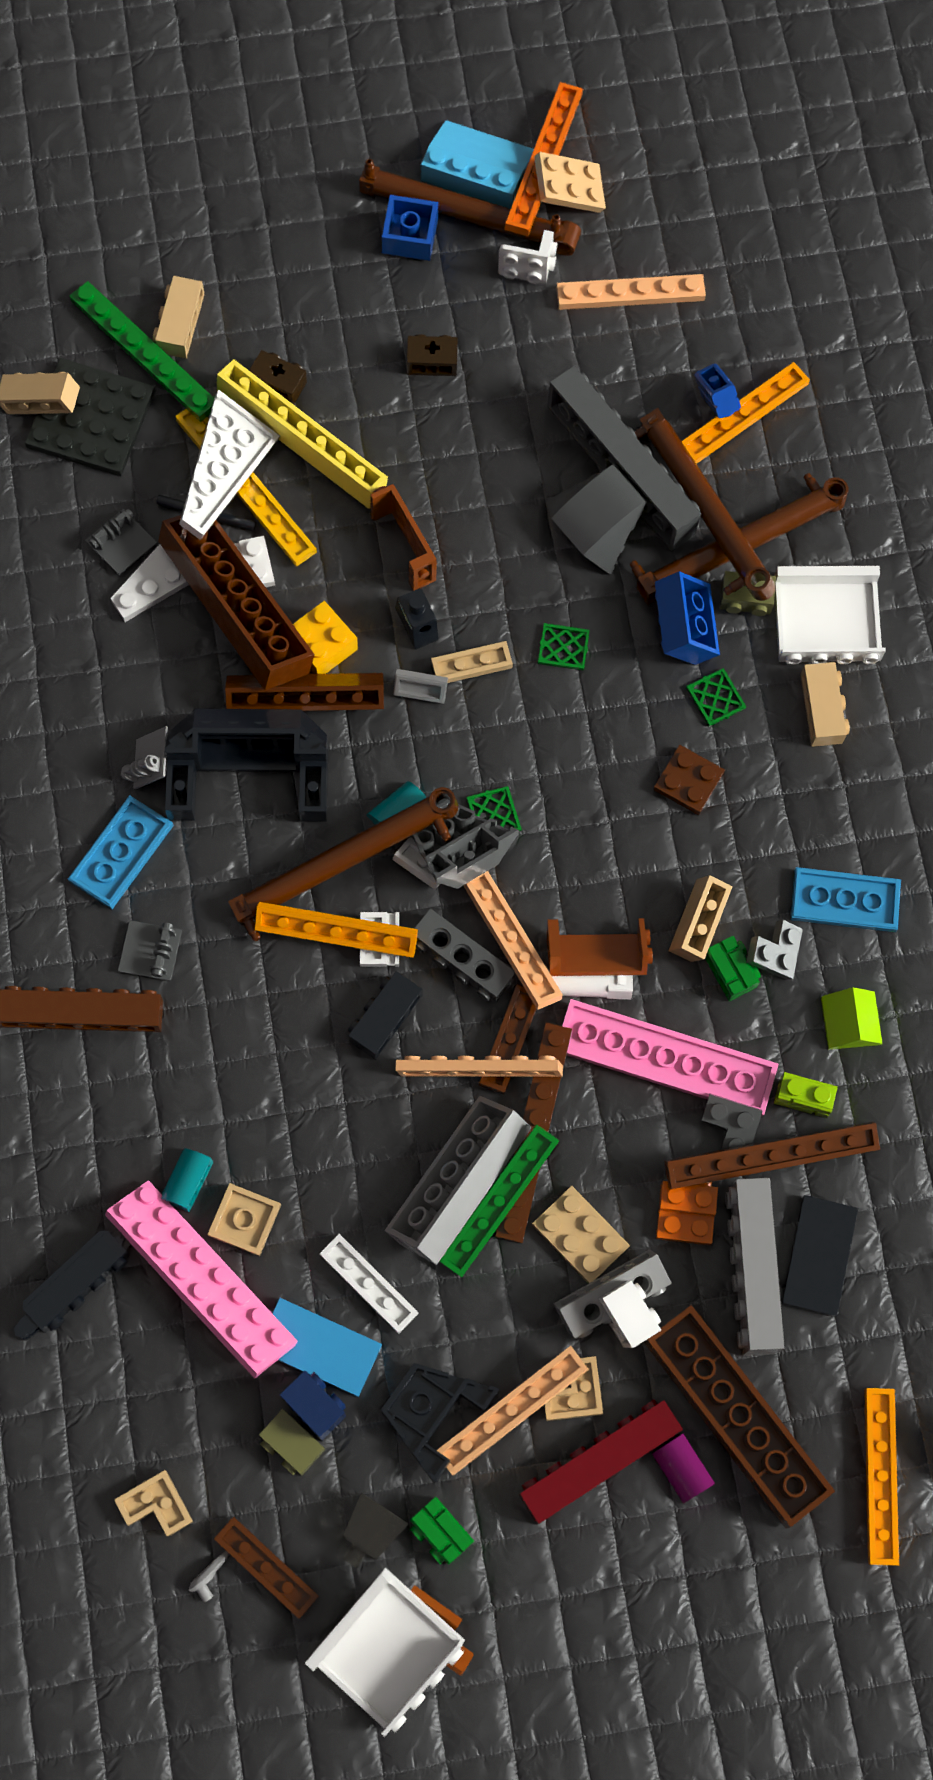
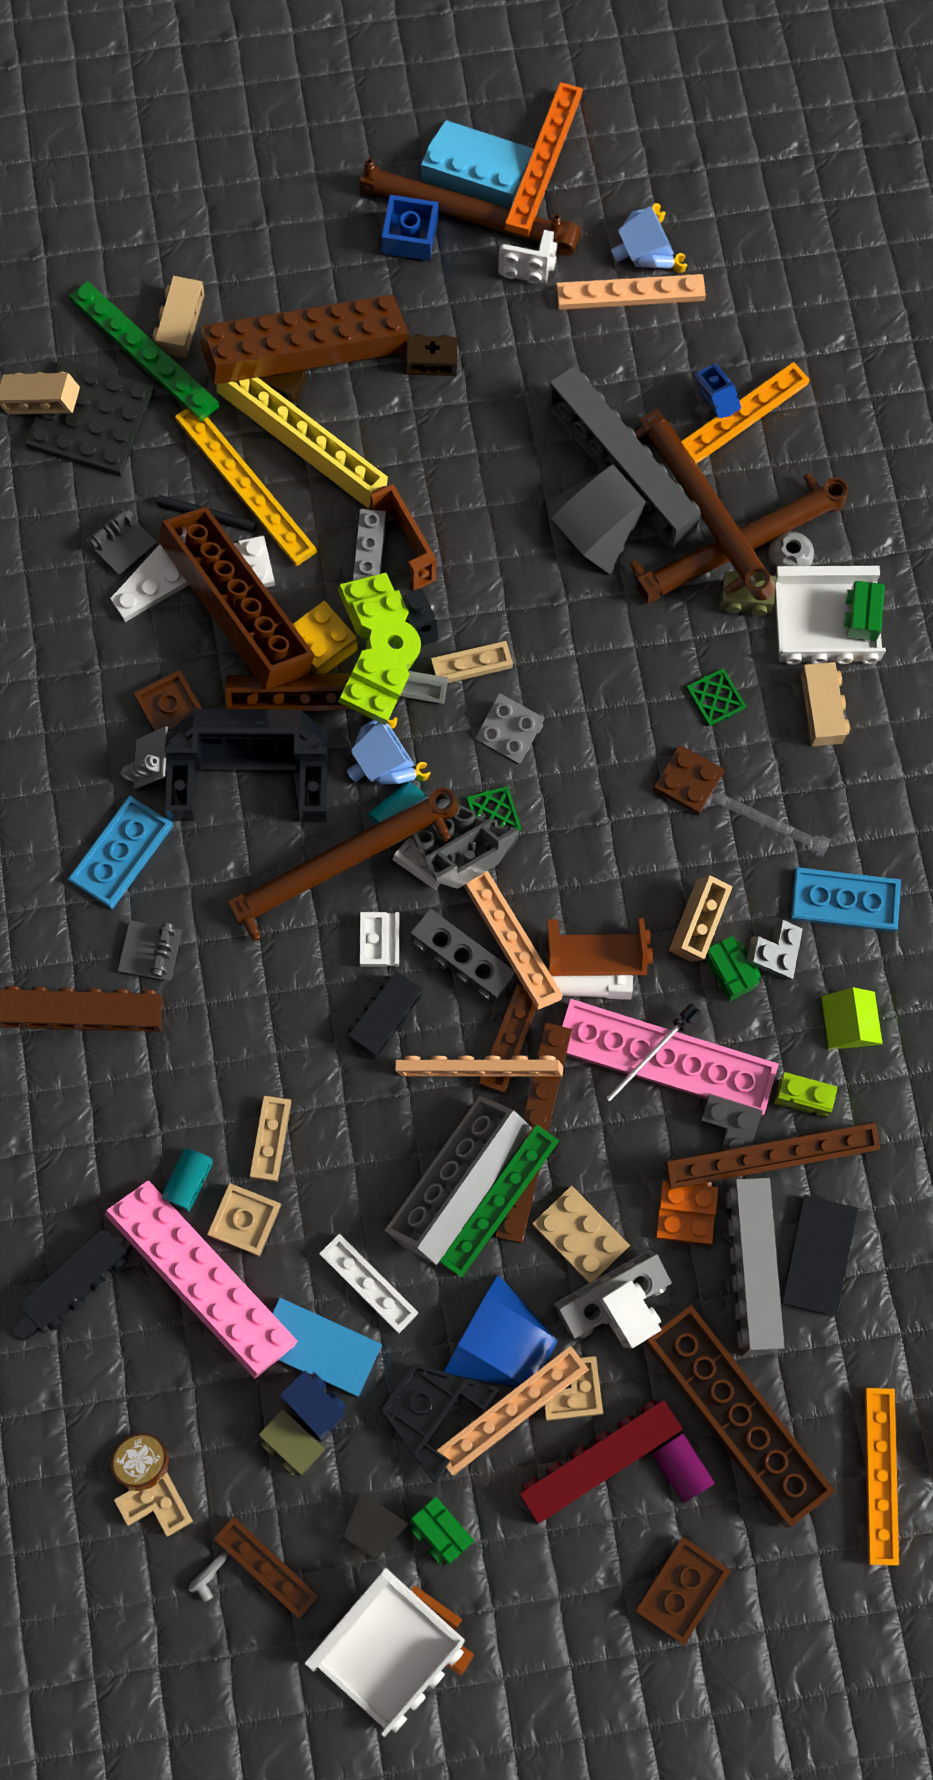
(139, 1462): none -> tile
(167, 701): none -> reddish brown plate
(228, 456): white wing -> none
(270, 1139): none -> tan plate
(303, 339): none -> reddish brown brick
(336, 929): light orange plate -> none
(370, 544): none -> light grey brick
(380, 670): none -> lime plate
(383, 756): none -> light blue torso
(502, 1341): none -> blue wedge
(510, 728): none -> light grey hinge
(562, 663): green window -> none
(569, 182): tan plate -> none
(647, 242): none -> light blue torso
(683, 1590): none -> reddish brown plate
(686, 618): blue brick -> none
(688, 1015): none -> flat silver piece
(779, 555): none -> light grey piece
(817, 844): none -> clear piece
(865, 610): none -> green brick

